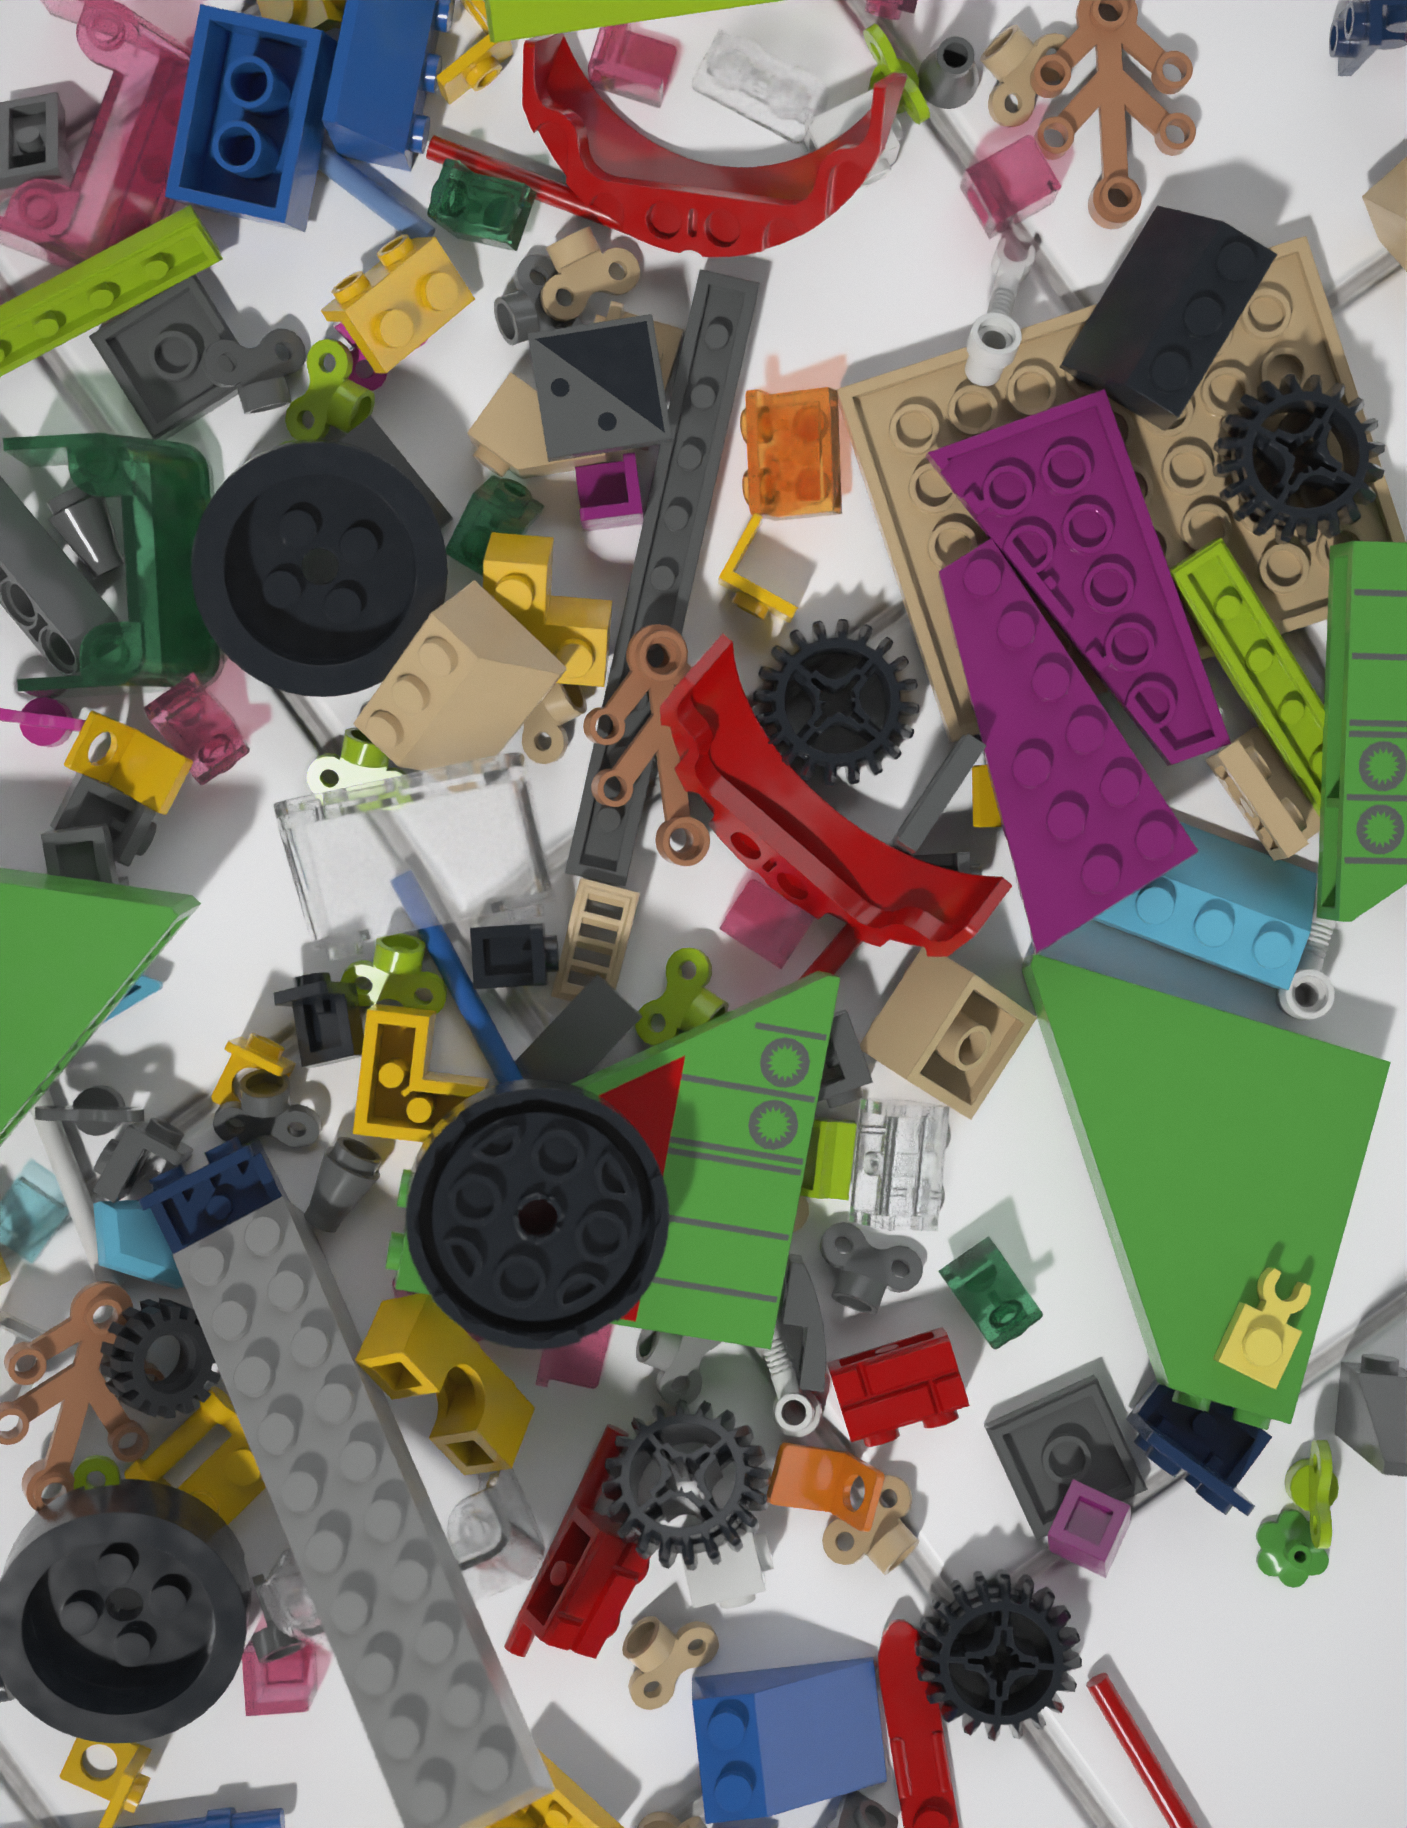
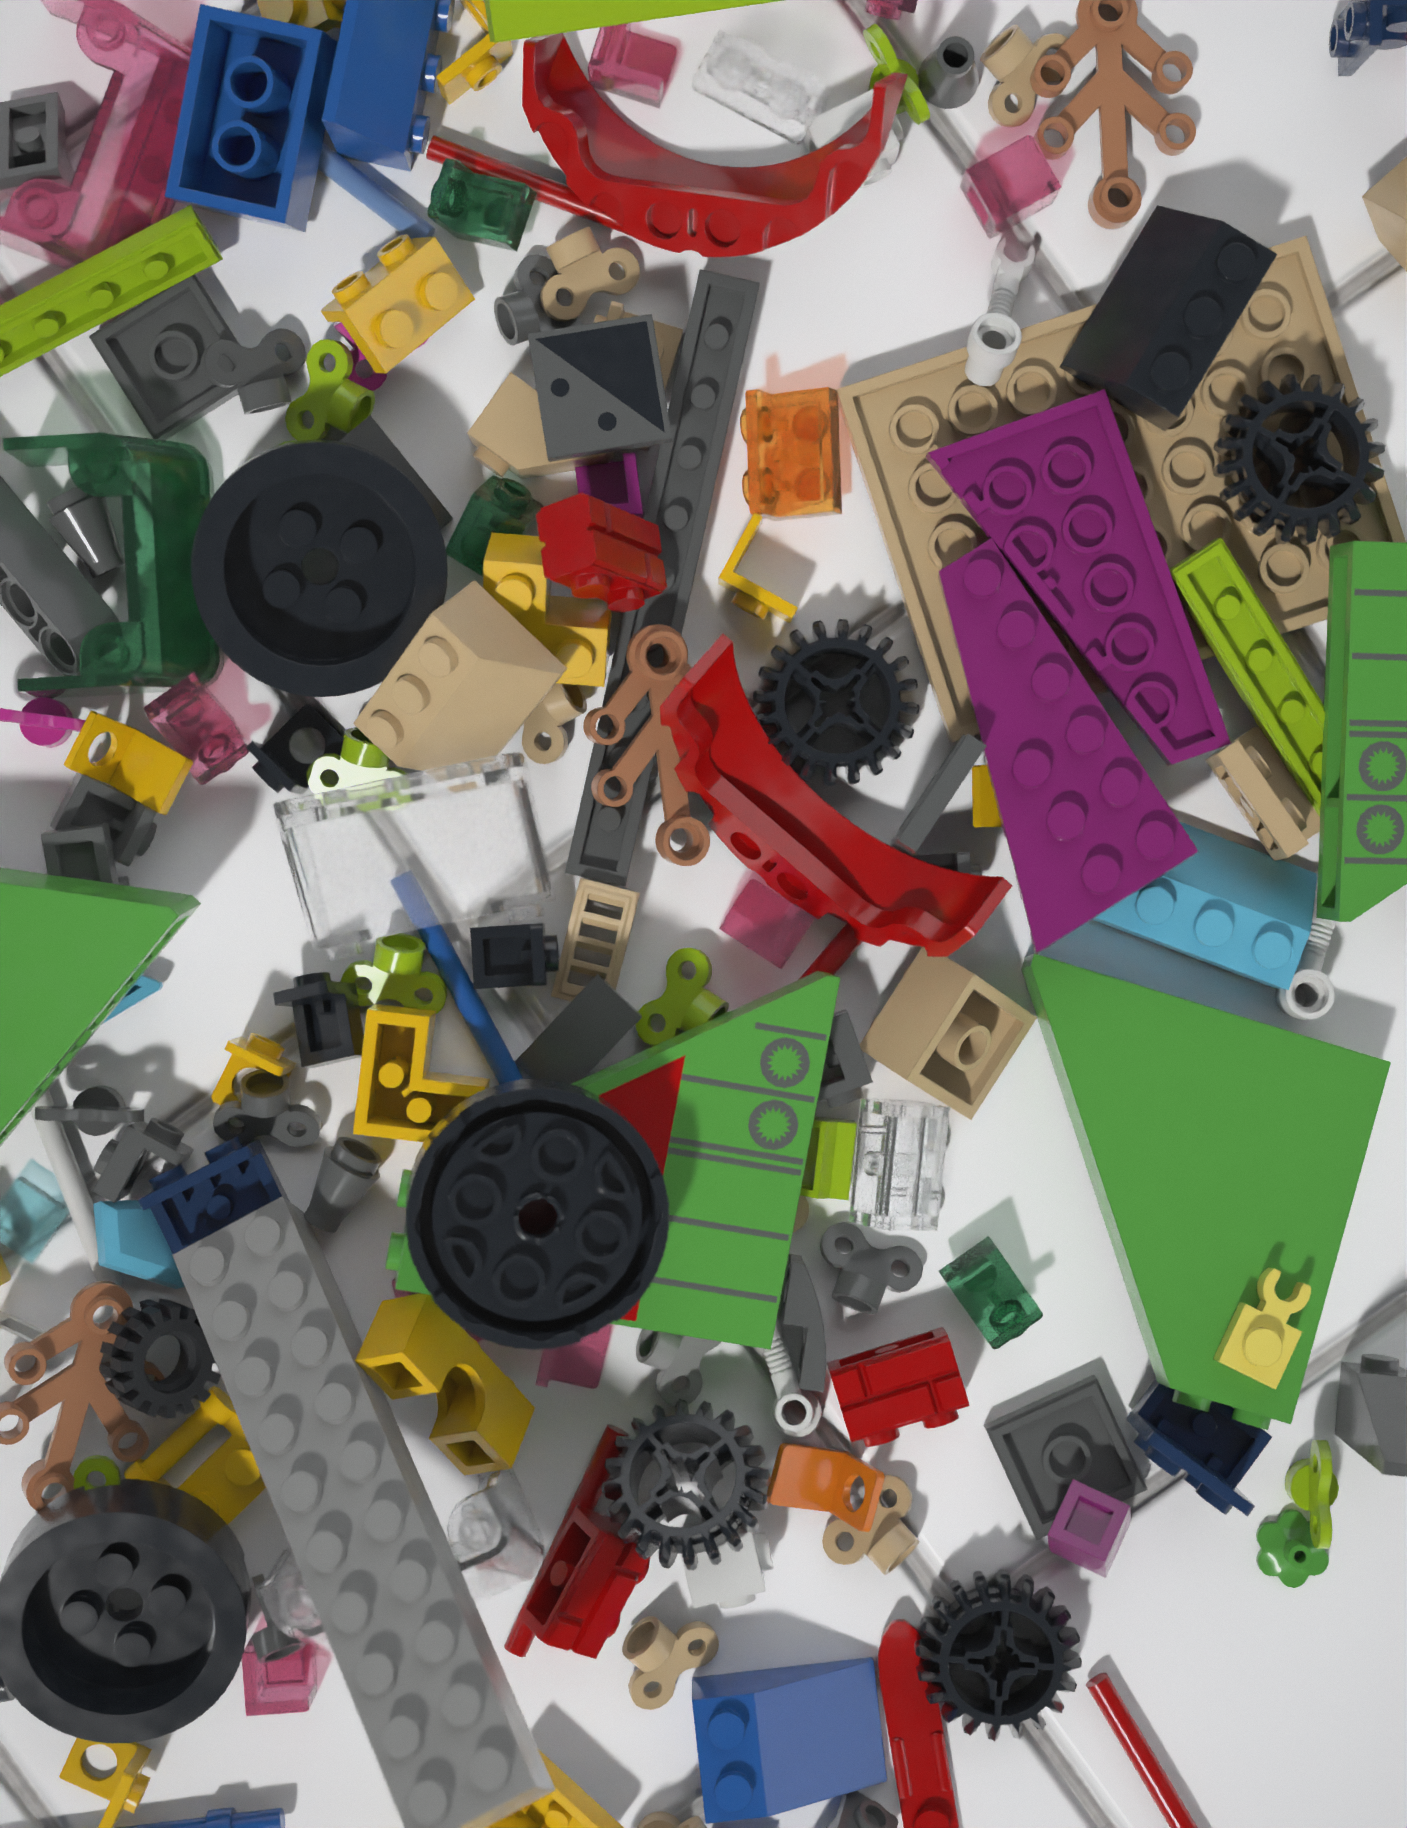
(275, 761): none -> black bracket
(601, 552): none -> red brick

